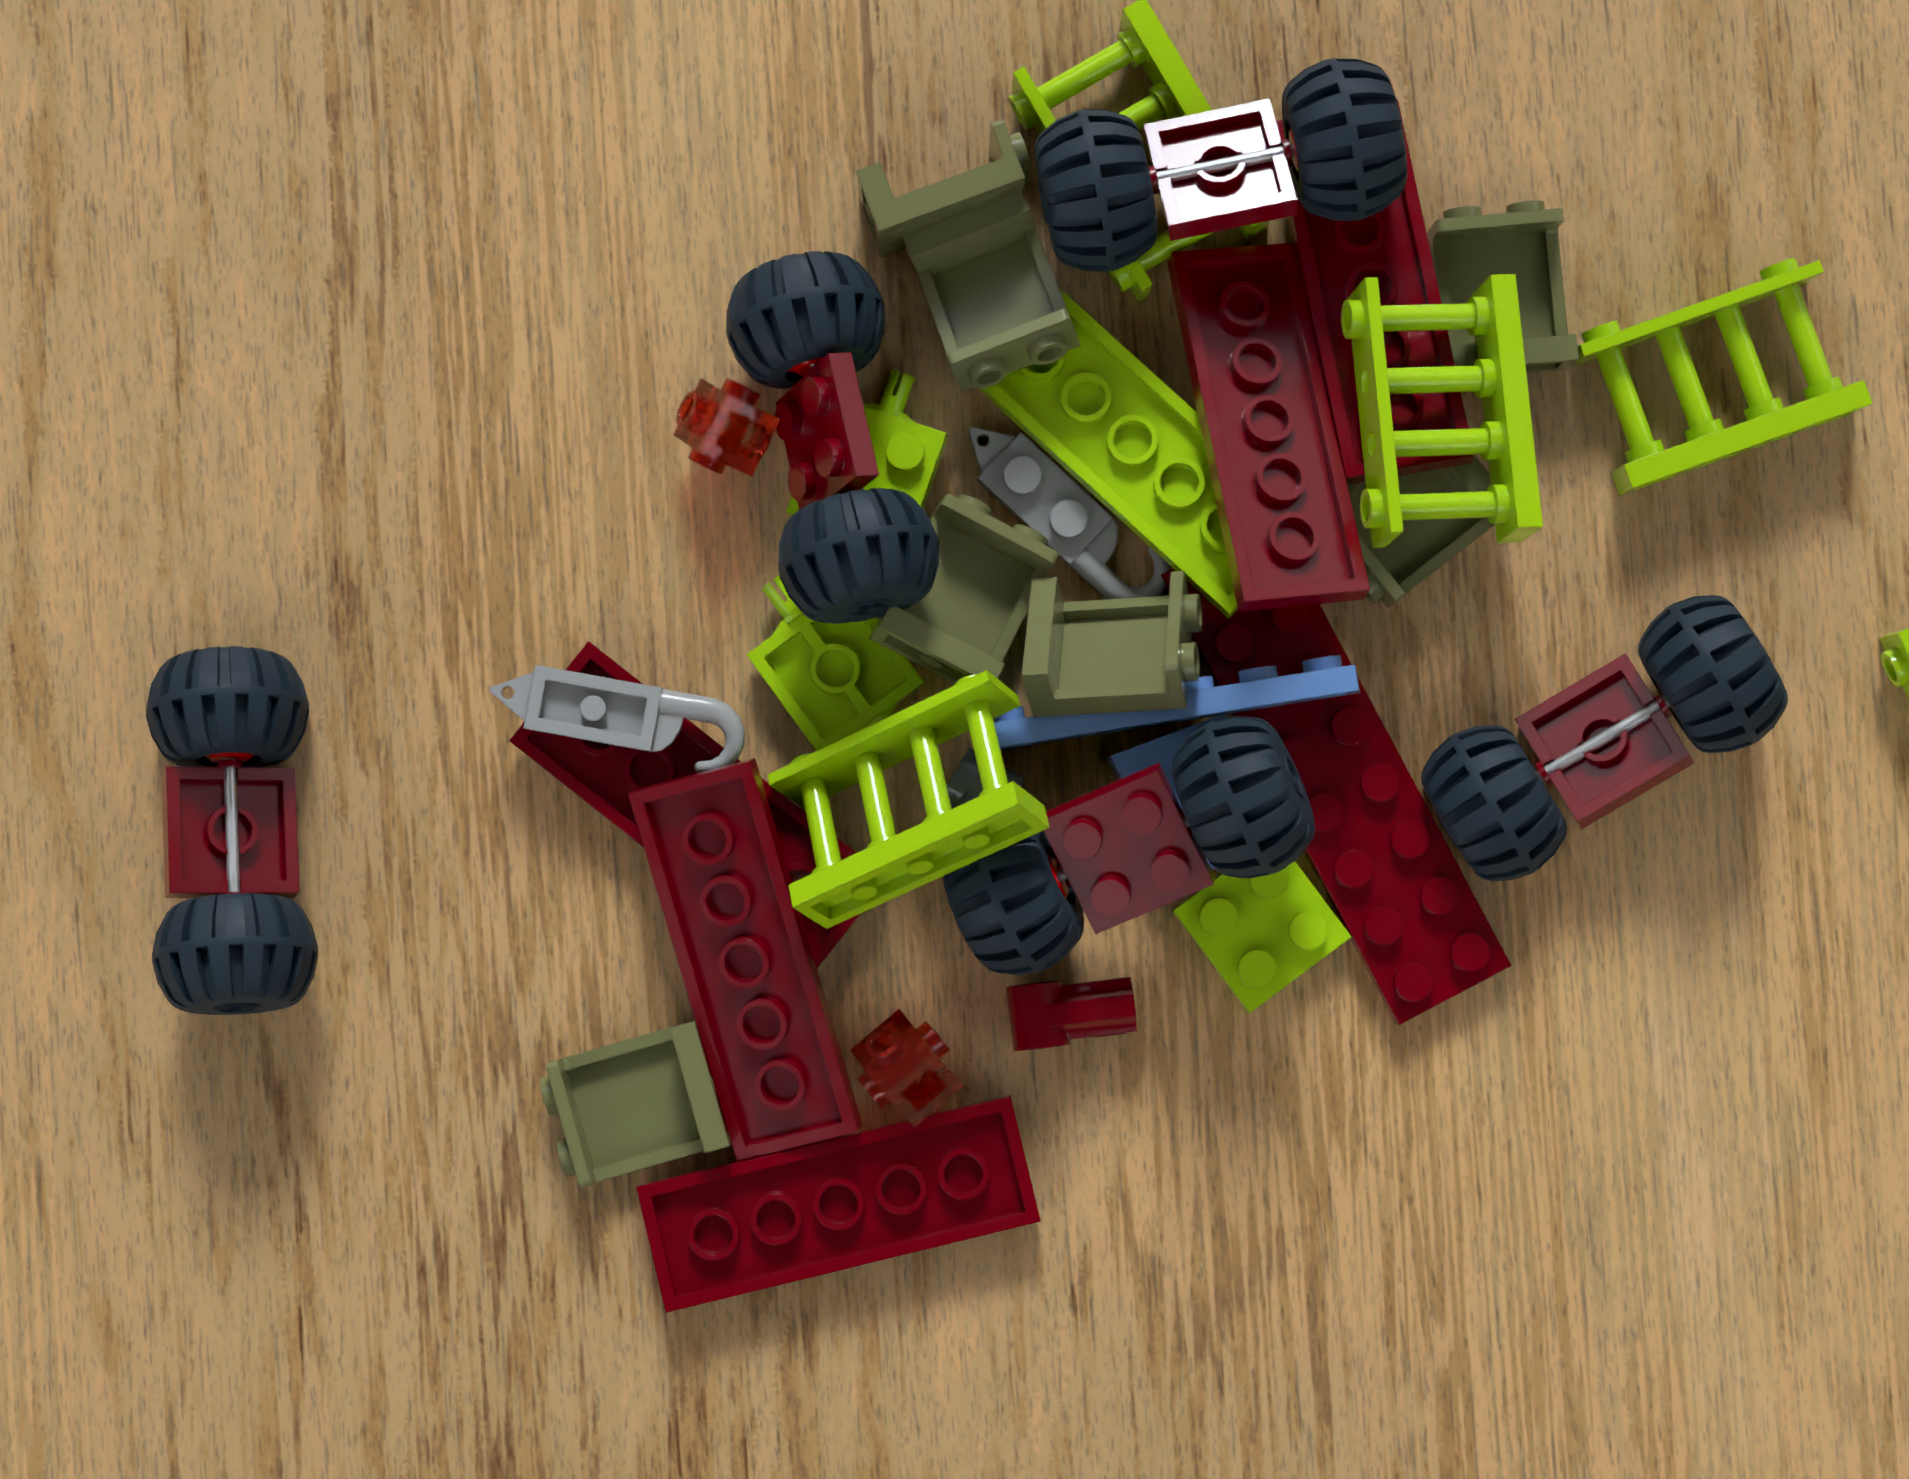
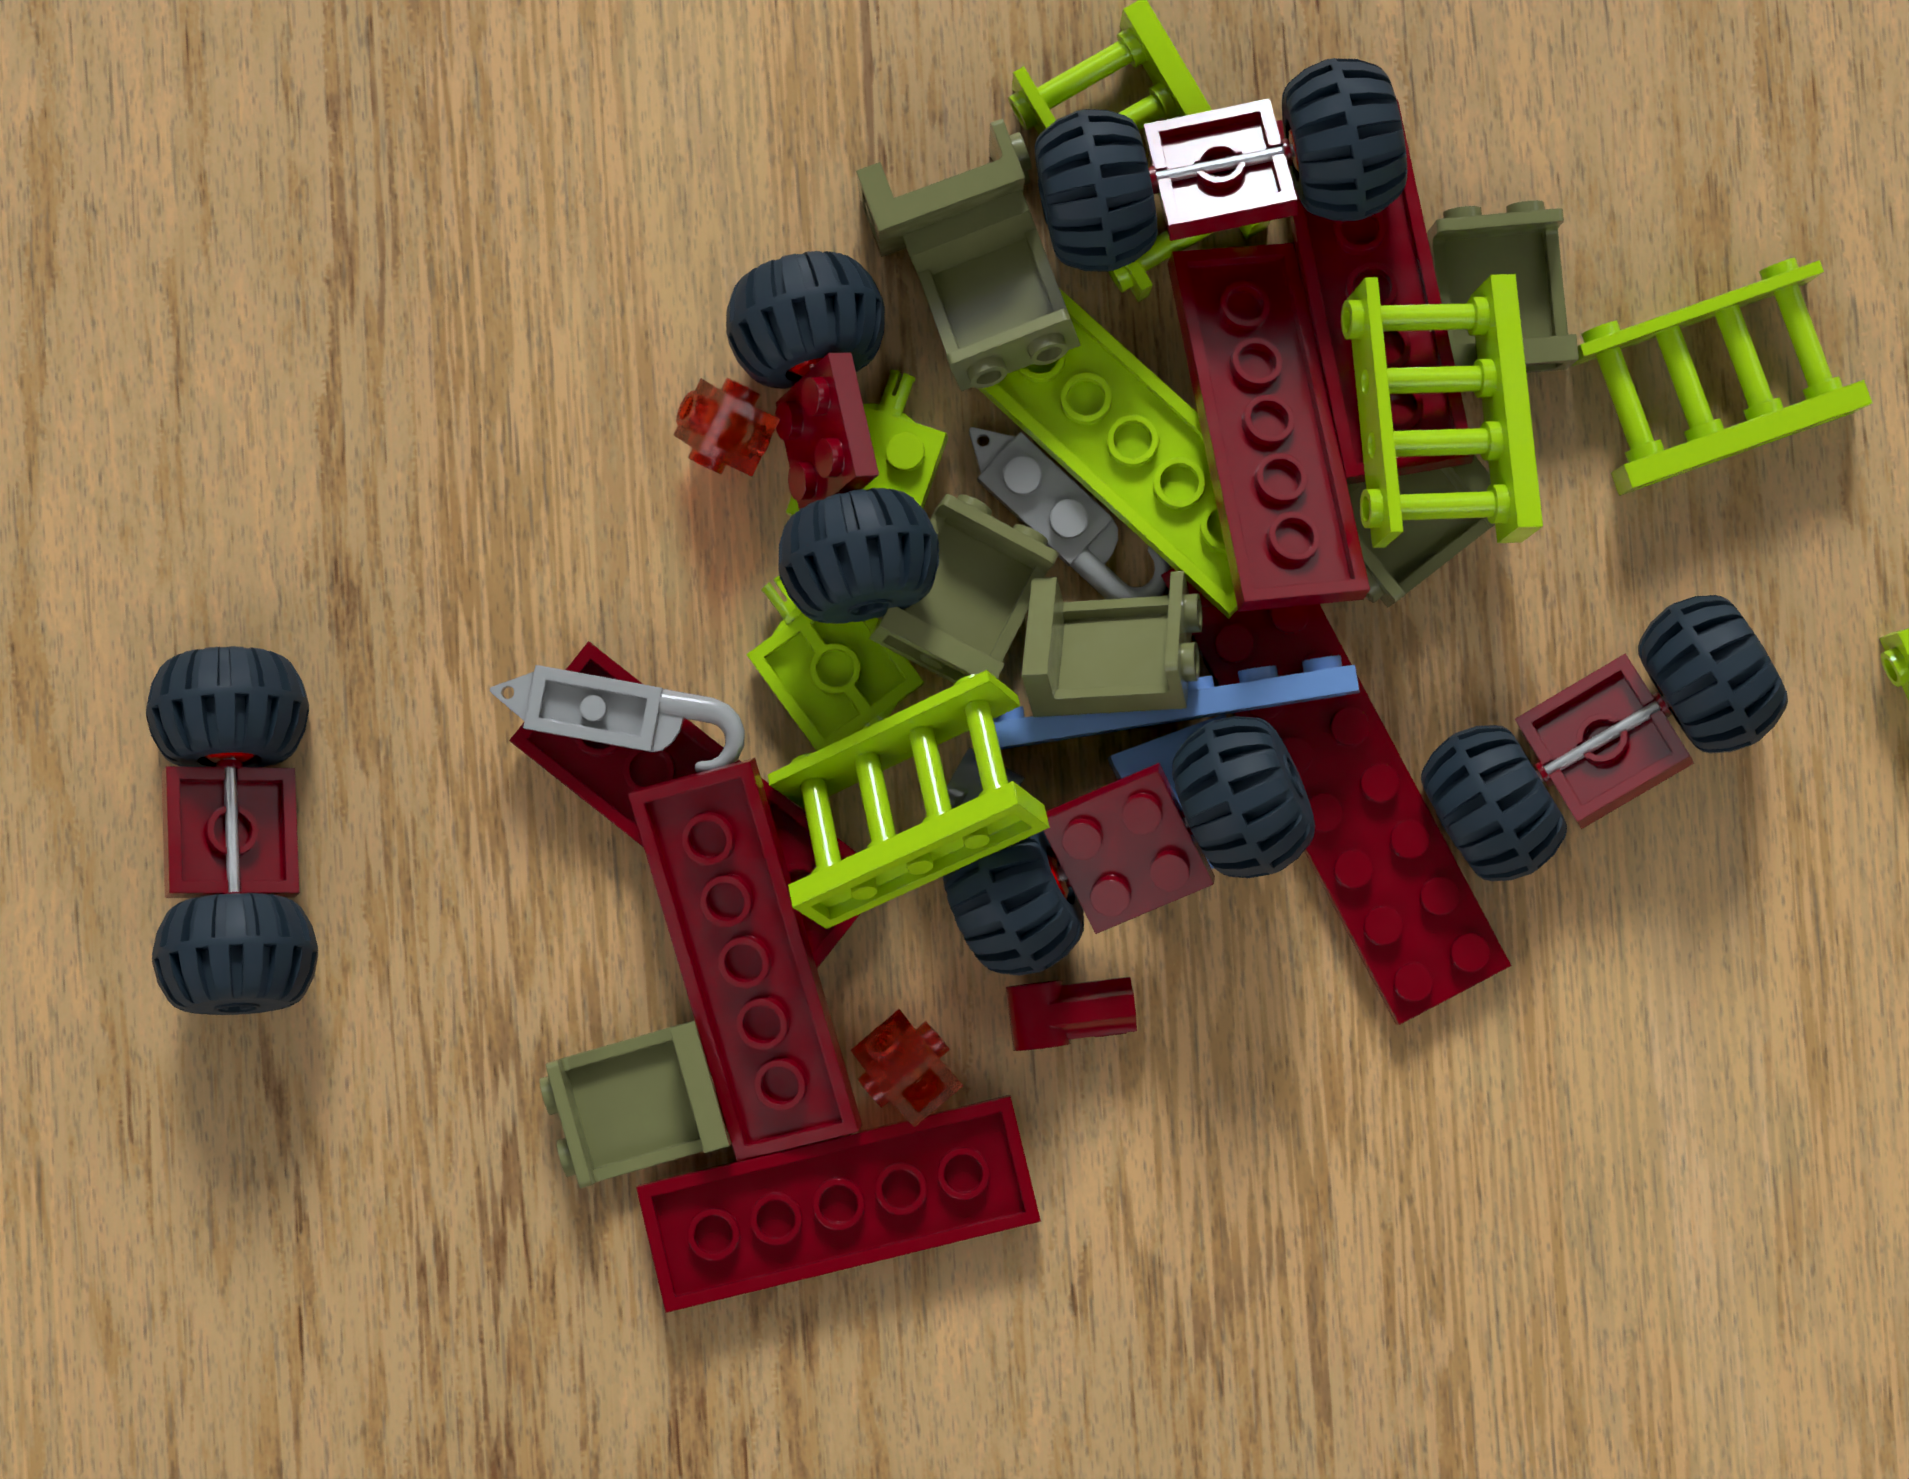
(1261, 930): lime plate -> none

